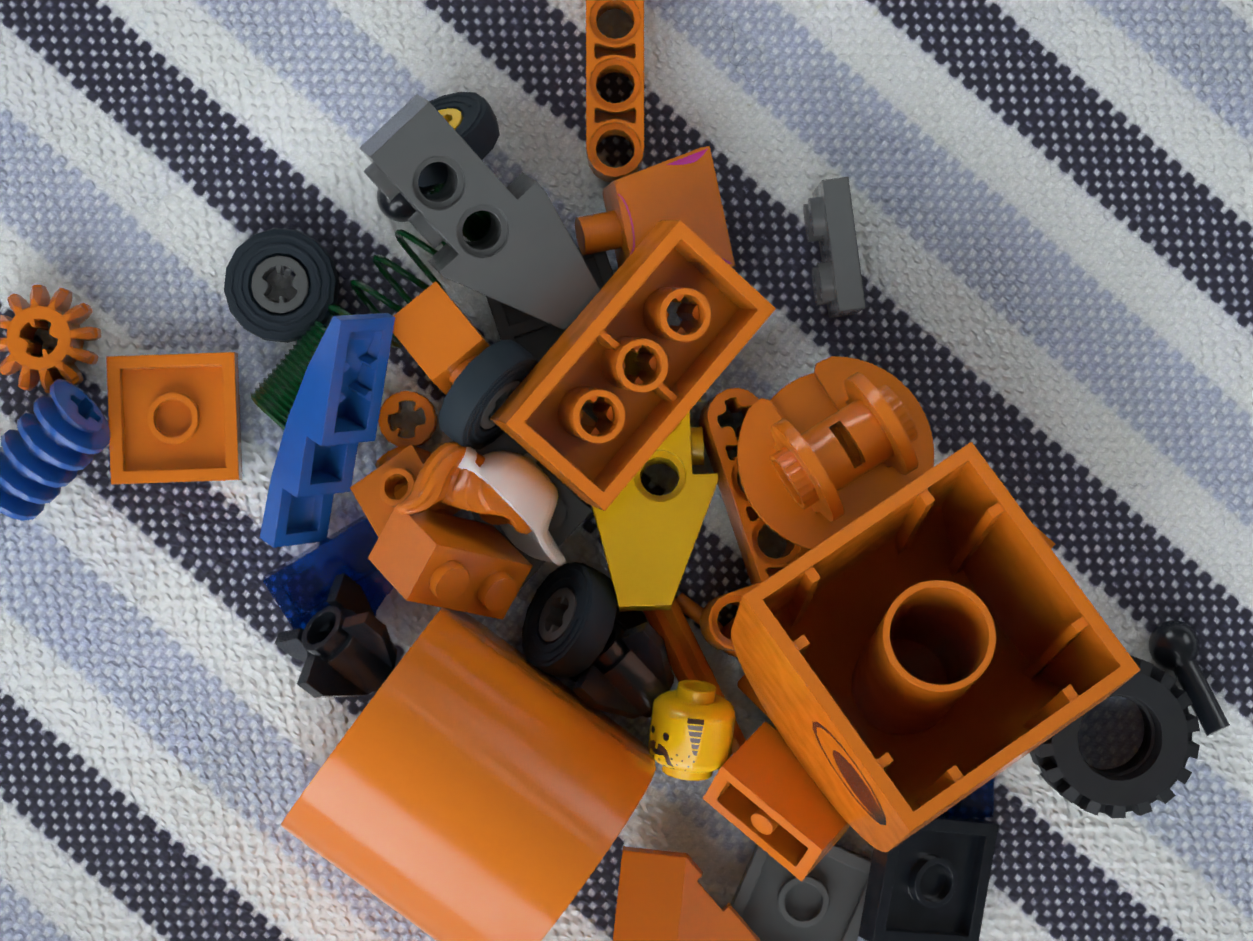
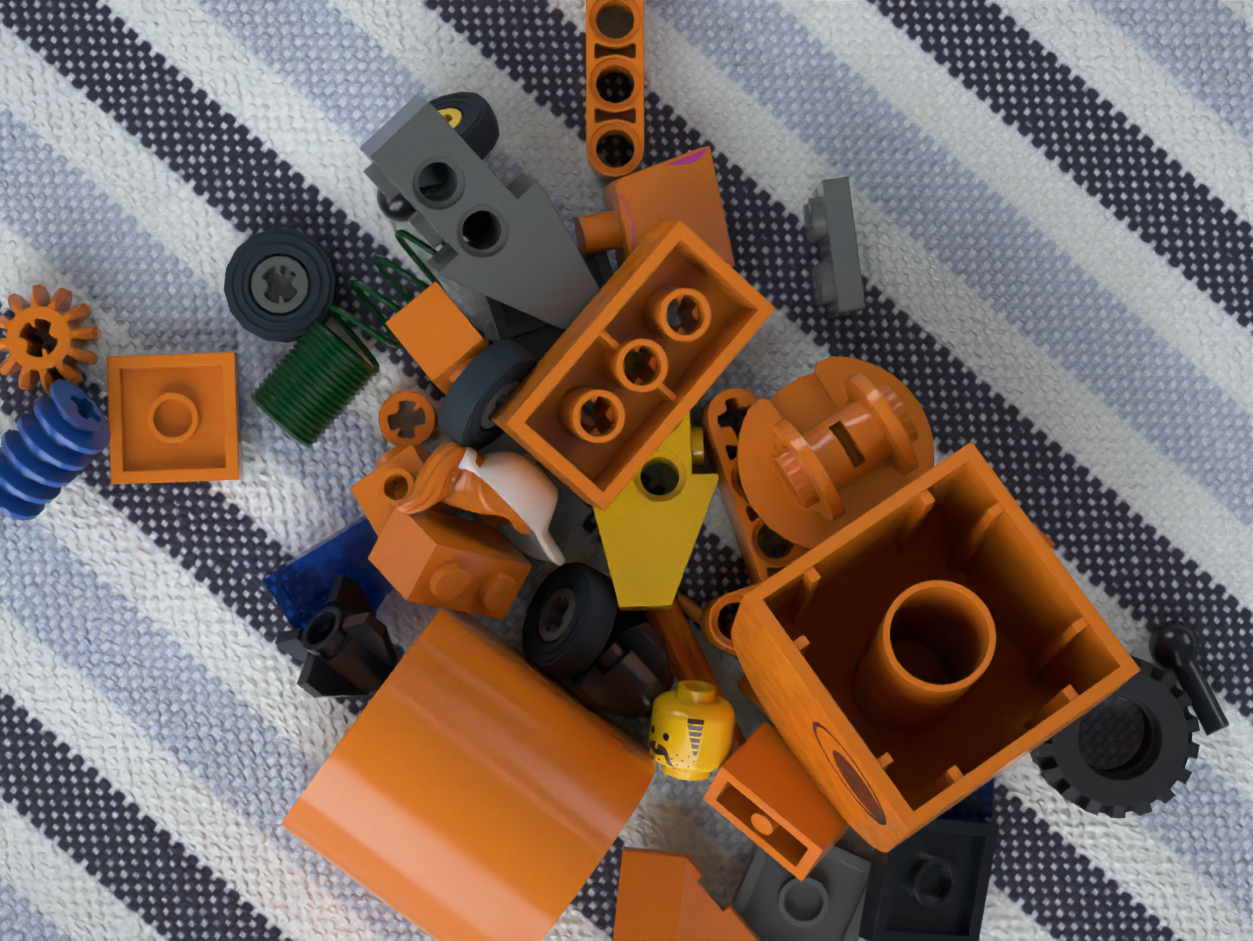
(328, 419): blue slope -> none

